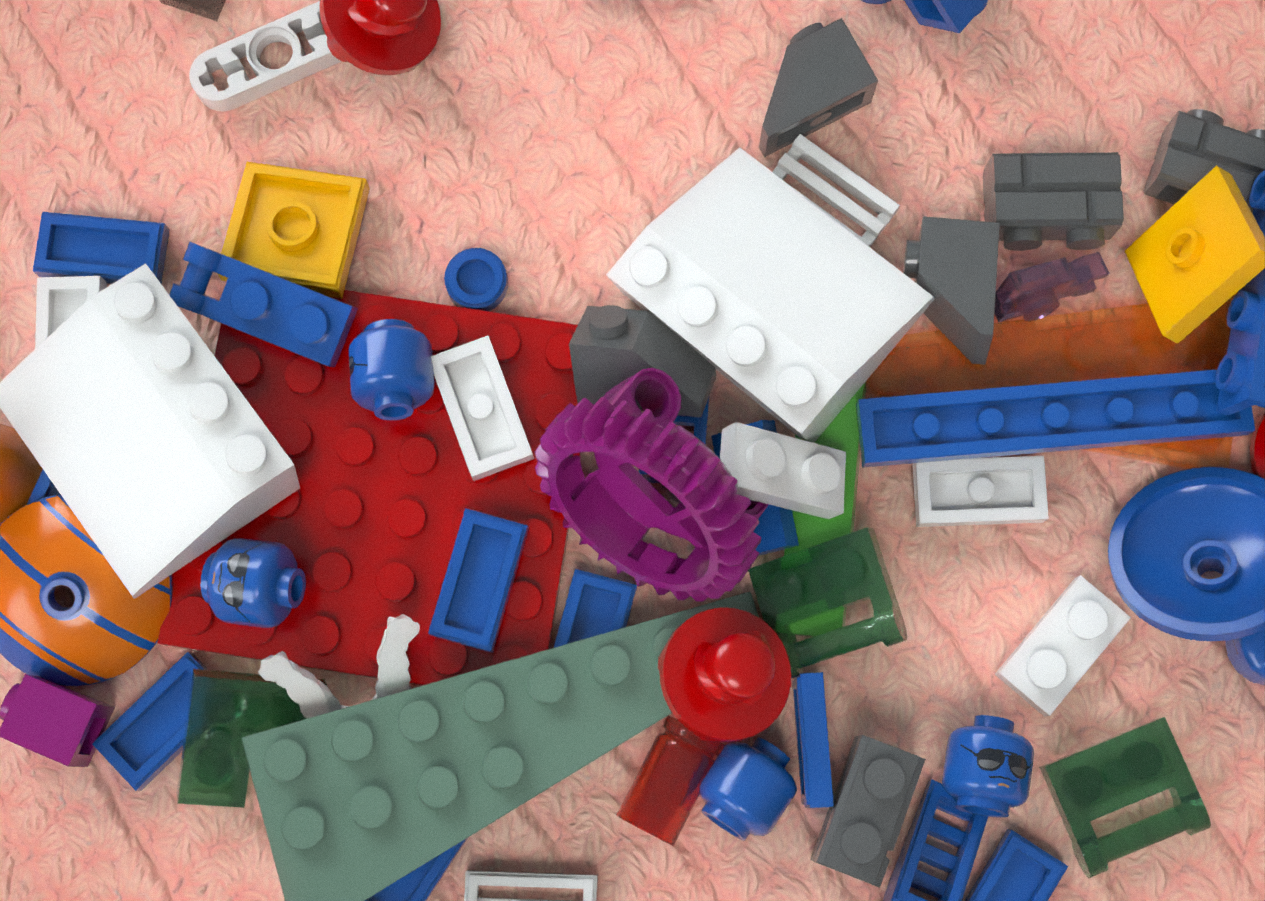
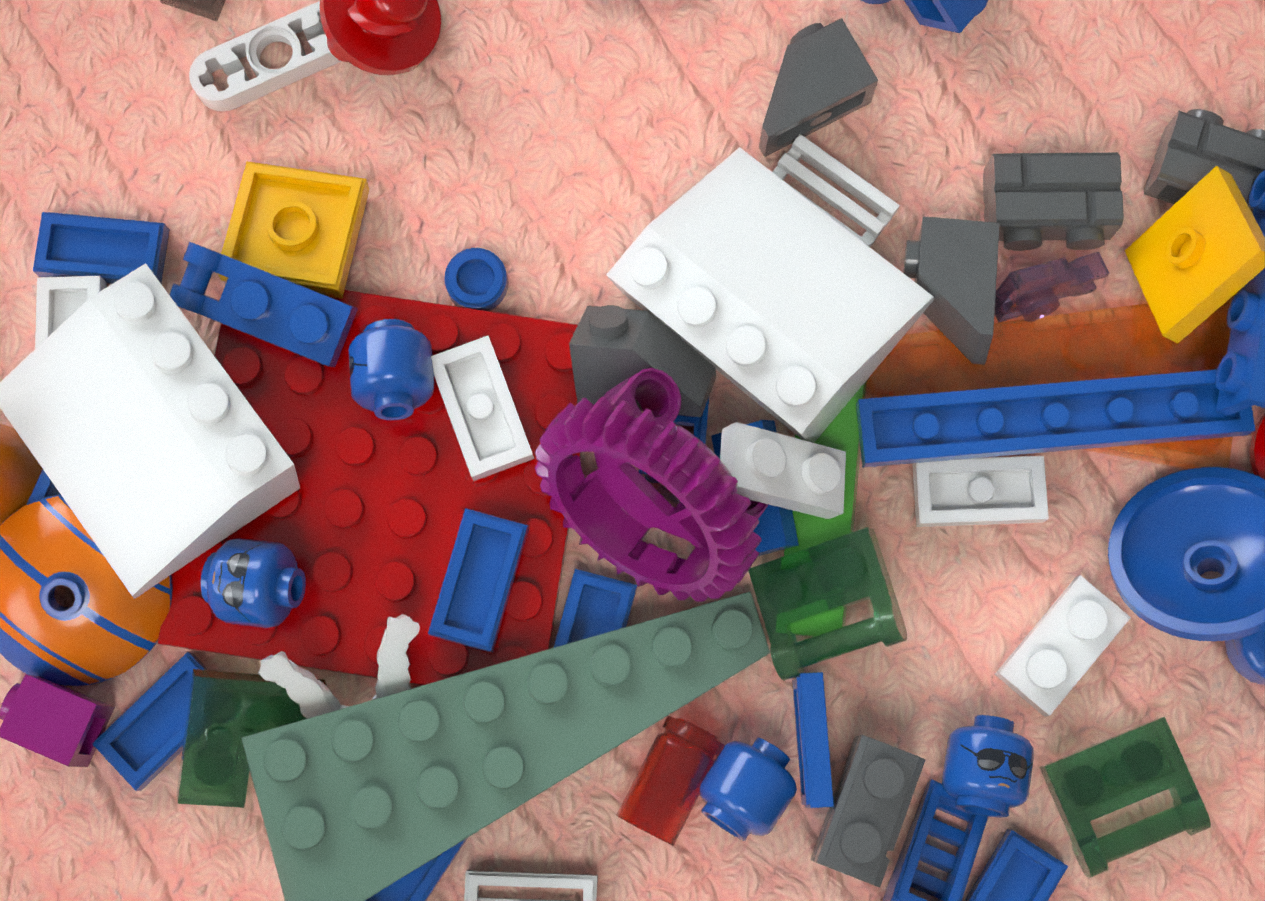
(725, 674): red plate -> none

